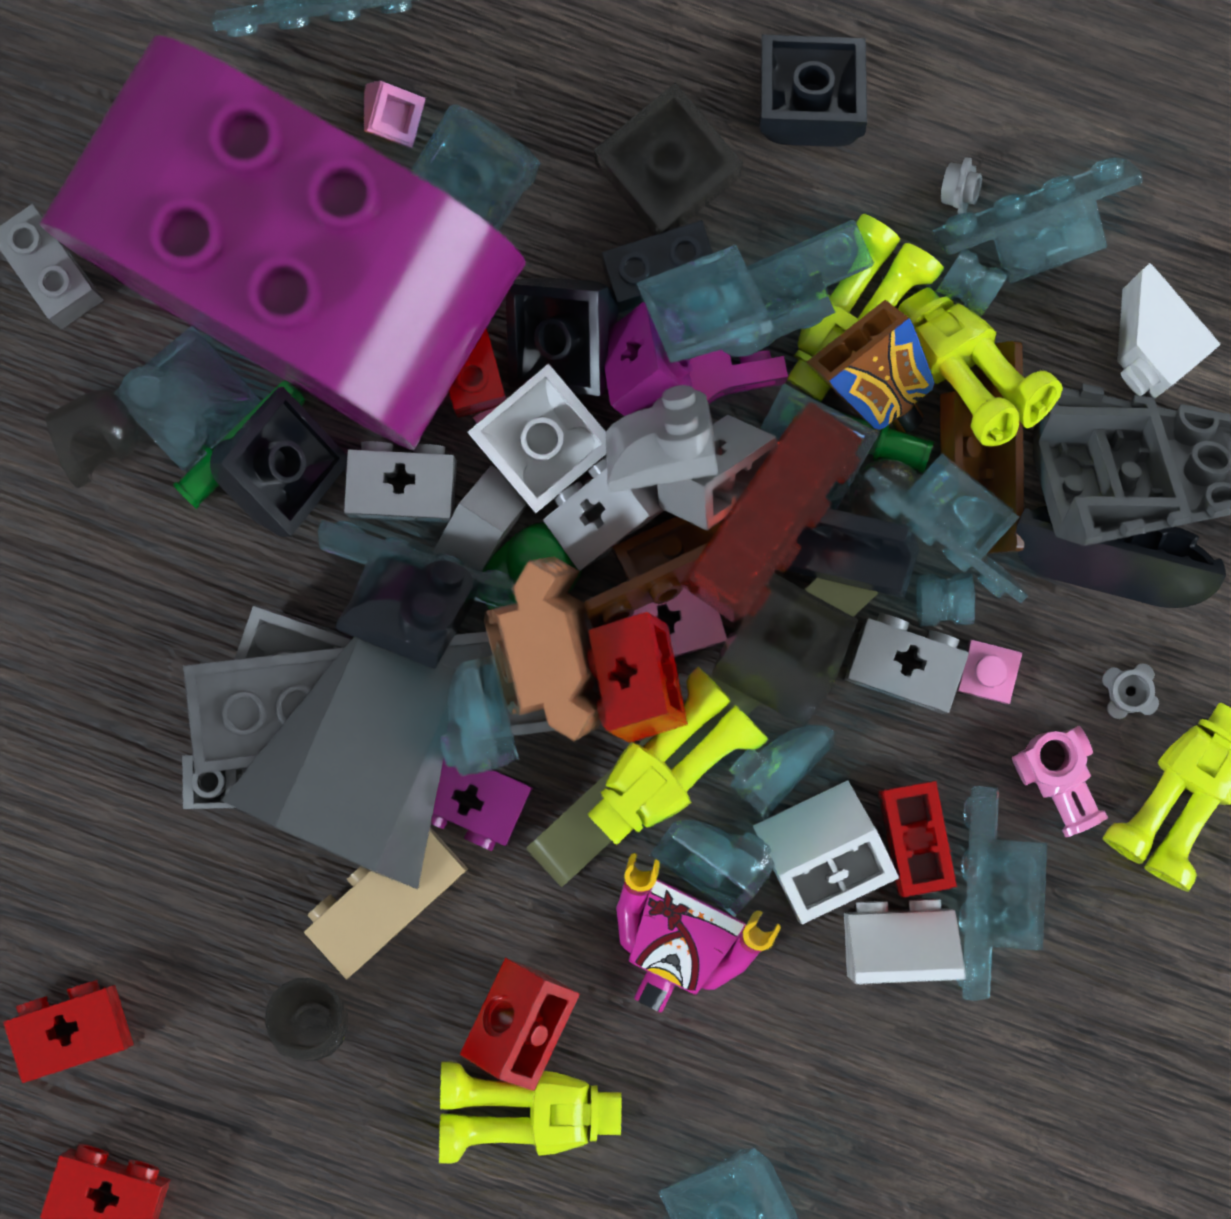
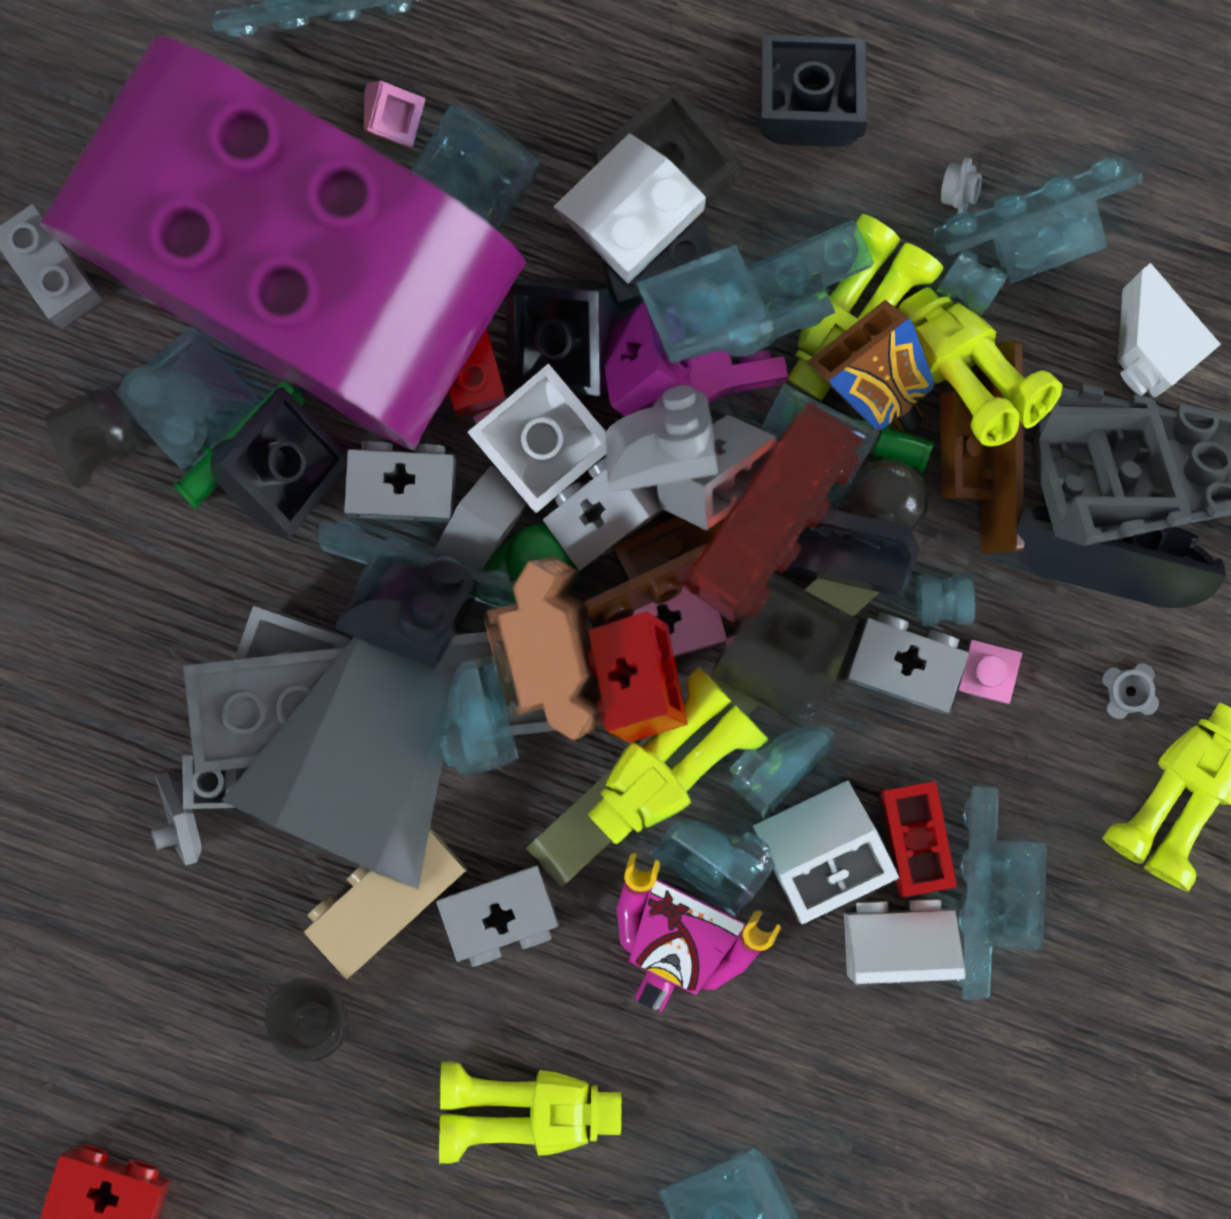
(42, 1051): red brick -> none
(182, 825): none -> light grey piece
(466, 914): none -> light grey brick
(499, 815): magenta brick -> none
(519, 1024): red brick -> none
(631, 206): none -> white slope
(959, 514): clear light blue bracket -> none
(1079, 810): bright pink connector -> none

